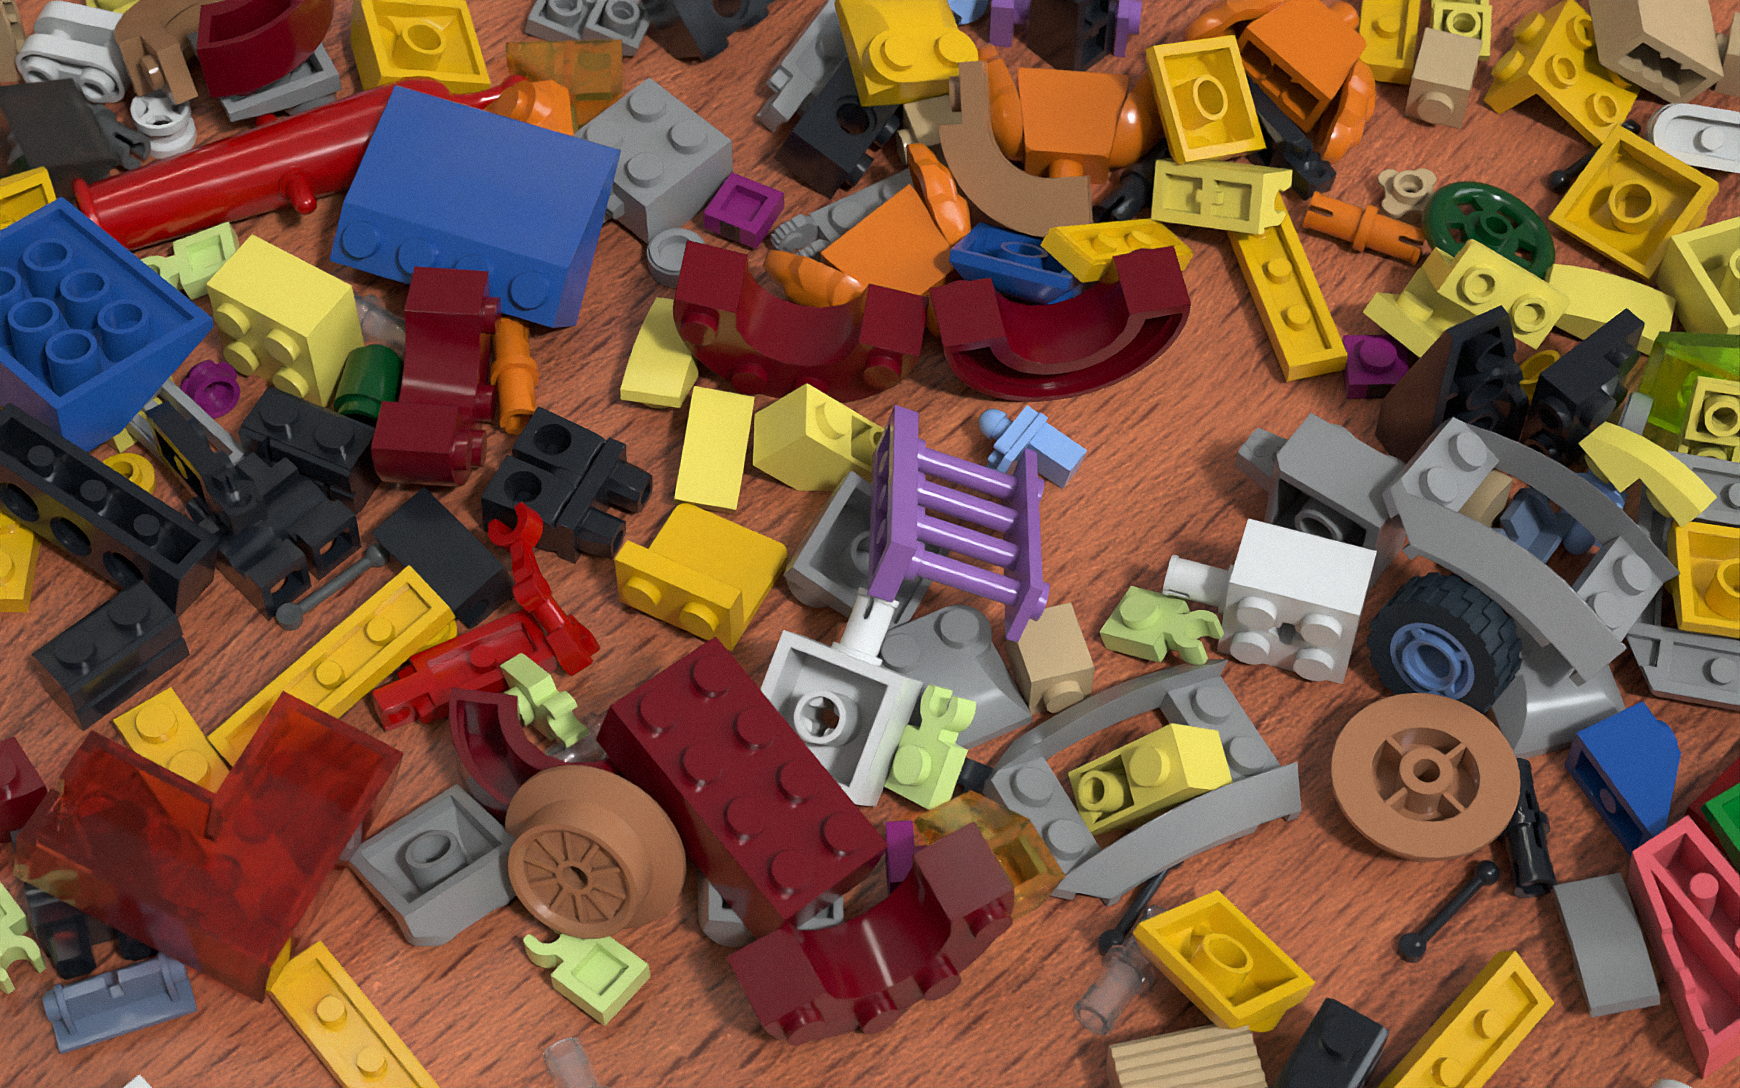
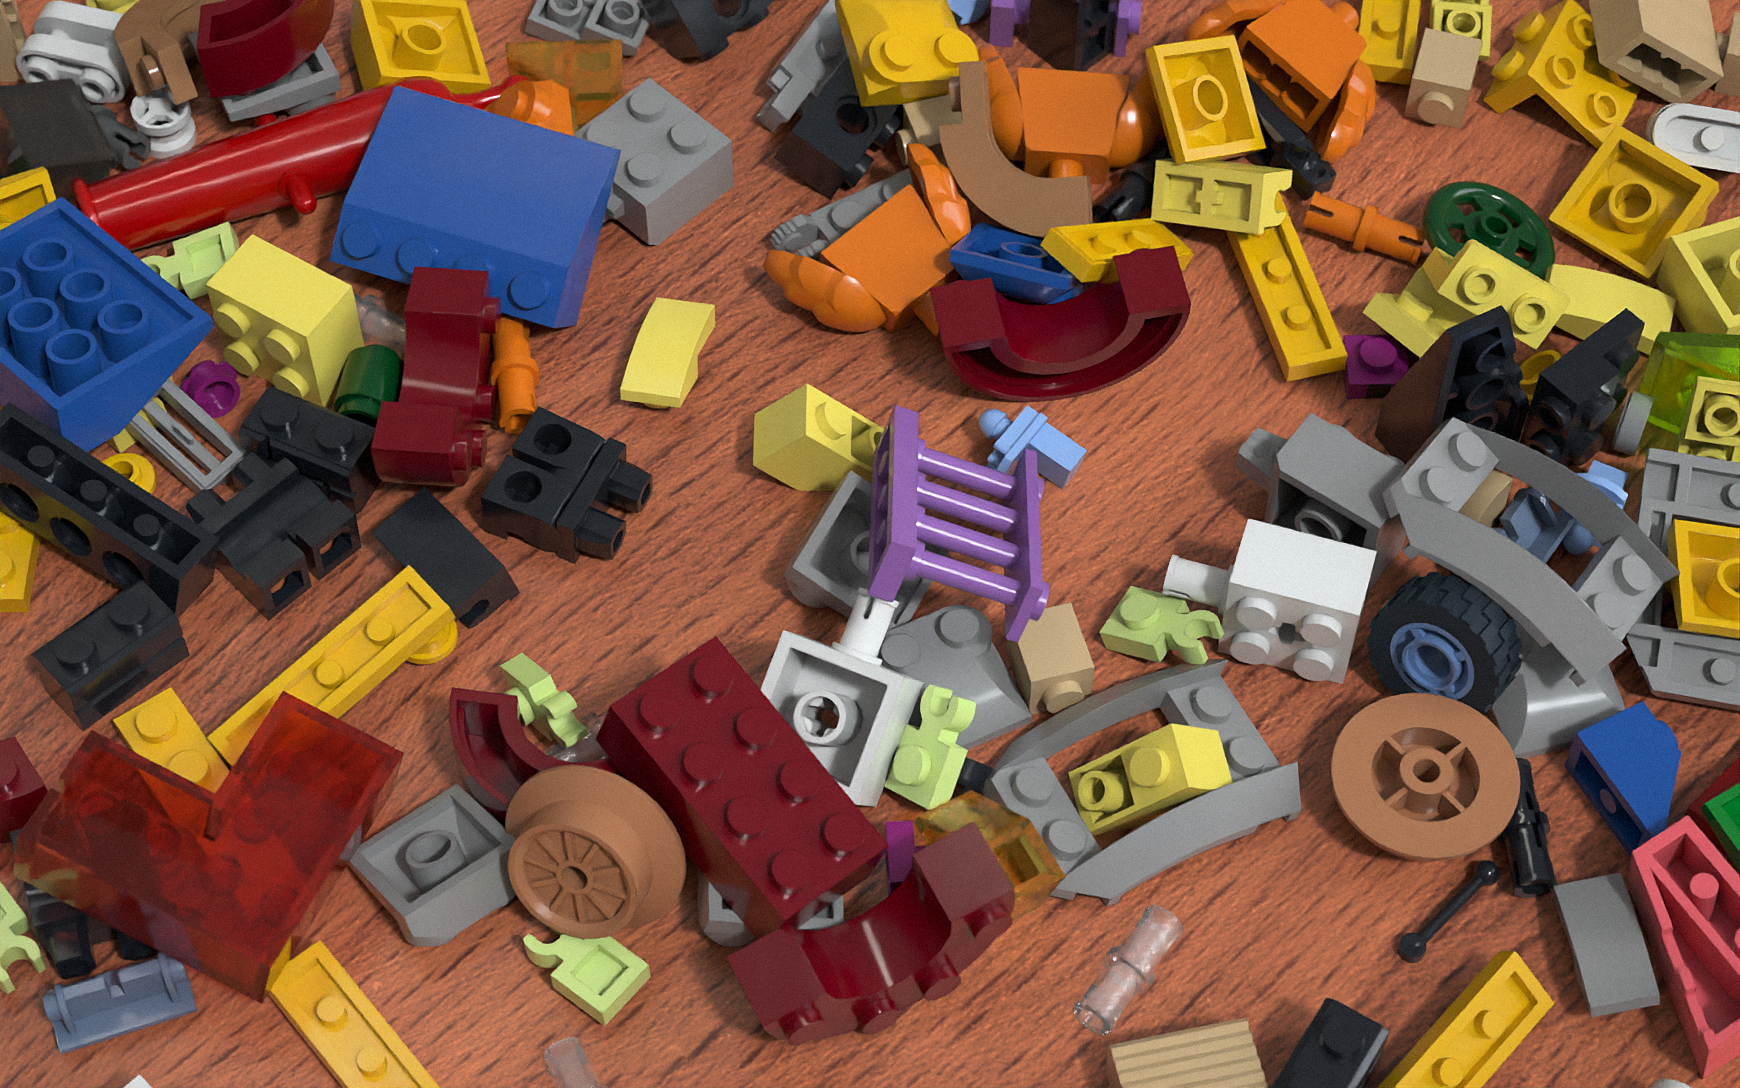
(205, 474): black hinge -> none
(291, 614): dark grey hinge -> none
(462, 662): red hinge -> none
(567, 637): red piece -> none
(666, 254): light grey tile -> none
(701, 574): yellow bracket -> none
(714, 450): light yellow slope -> none
(743, 210): magenta plate -> none
(779, 345): dark red brick -> none
(1117, 936): black hinge -> none
(1223, 963): yellow slope -> none
(1406, 193): tan plate -> none
(1561, 179): black hinge -> none
(1624, 456): light yellow slope -> none

